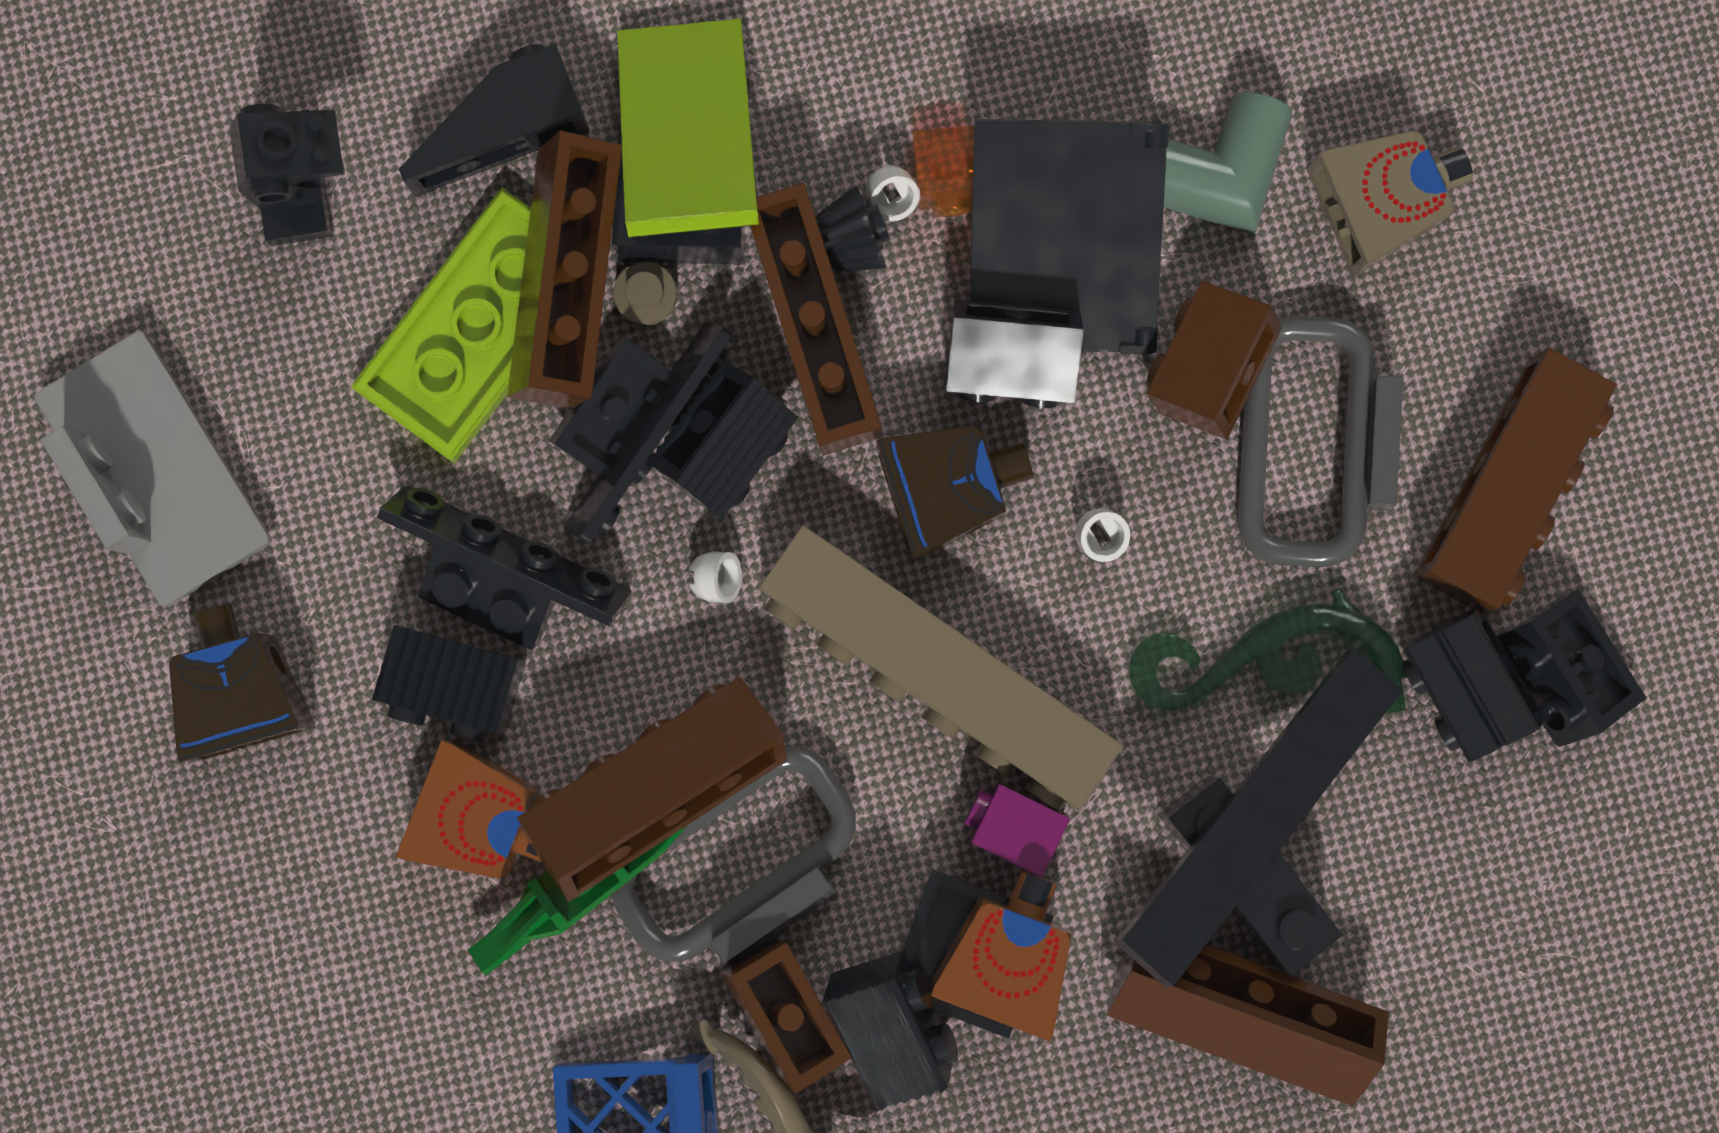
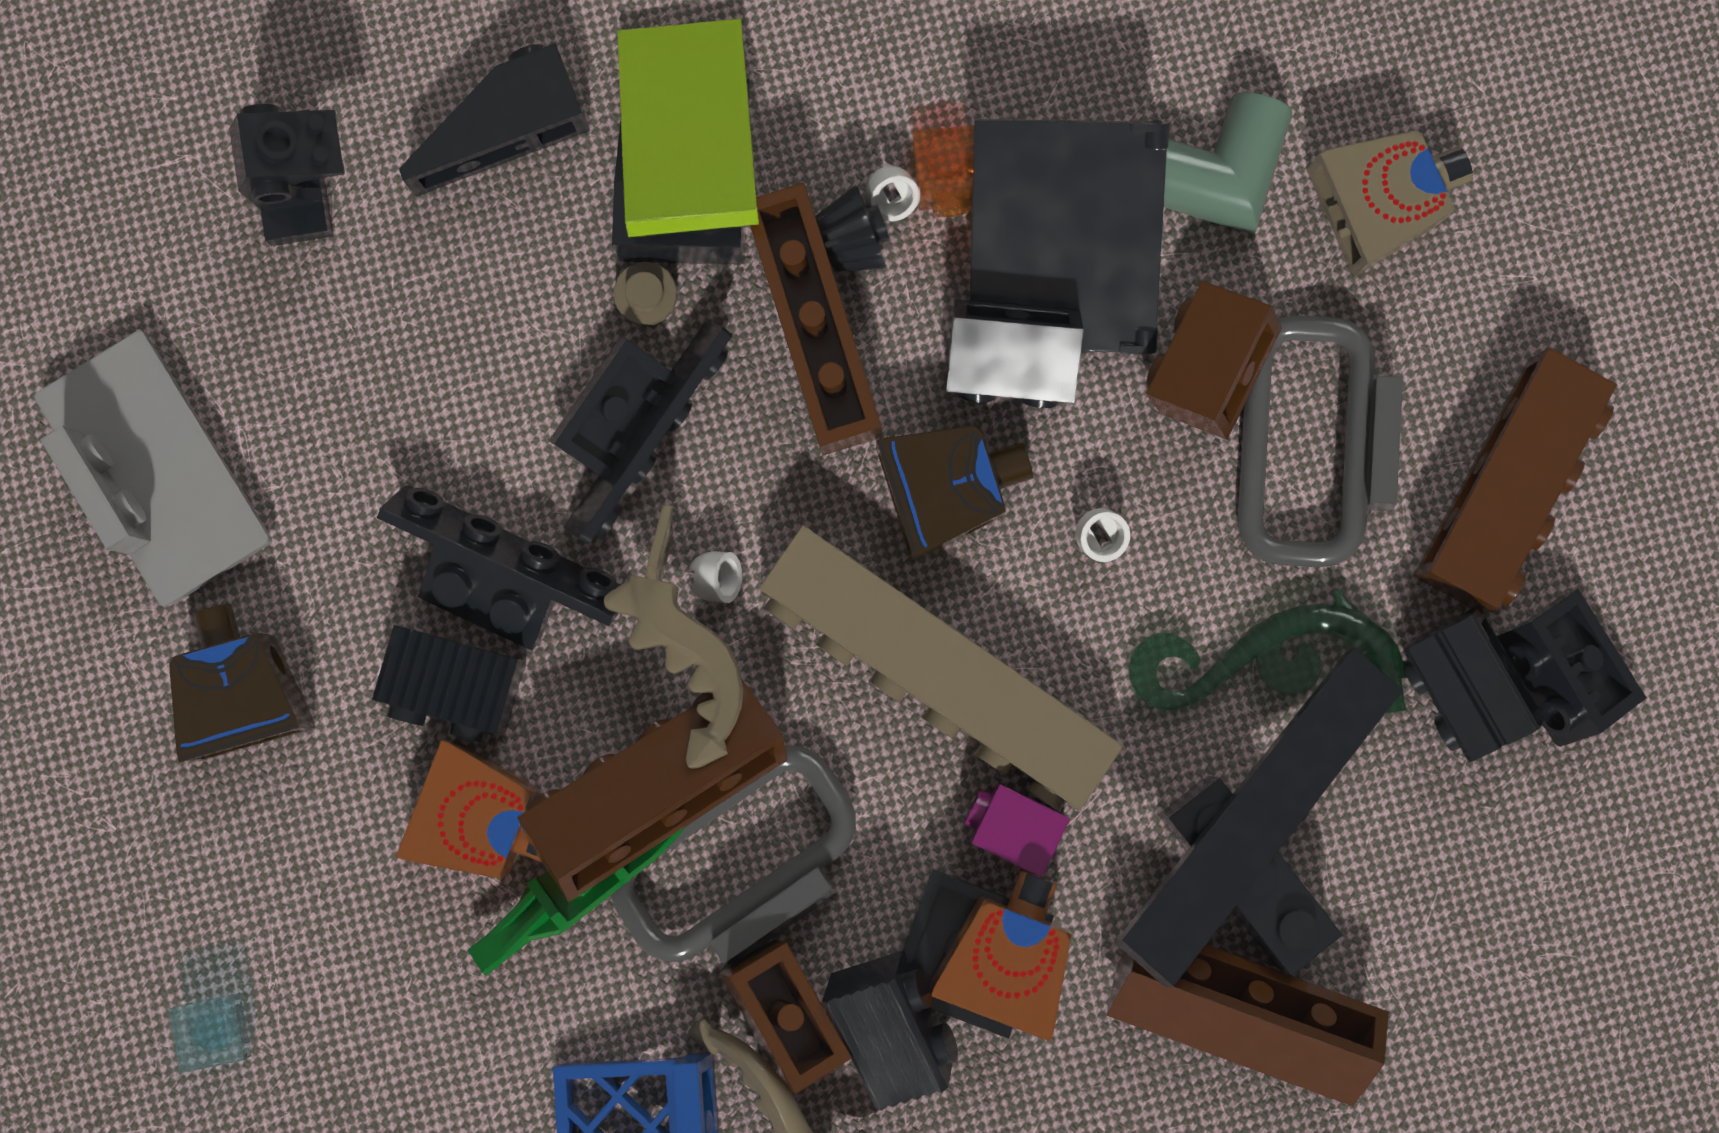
(210, 1032): none -> clear light blue plate
(455, 344): lime tile -> none
(564, 270): reddish brown brick -> none
(686, 645): none -> dark tan piece
(724, 440): black brick -> none

